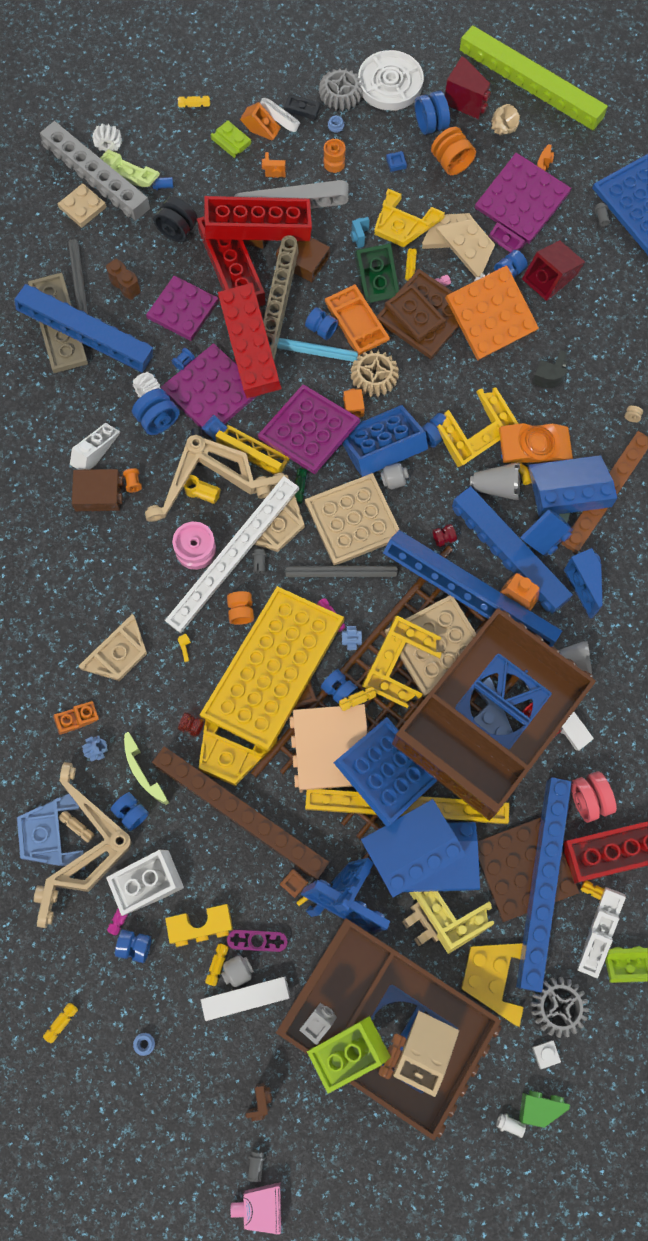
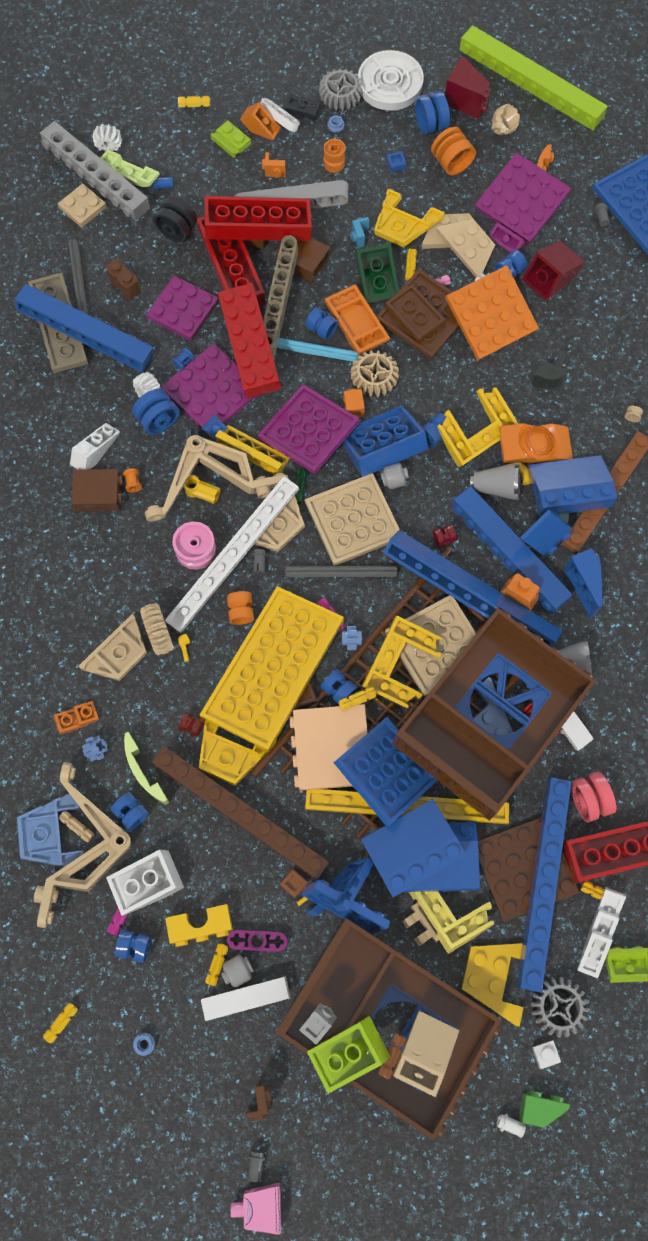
(156, 629): none -> tan gear

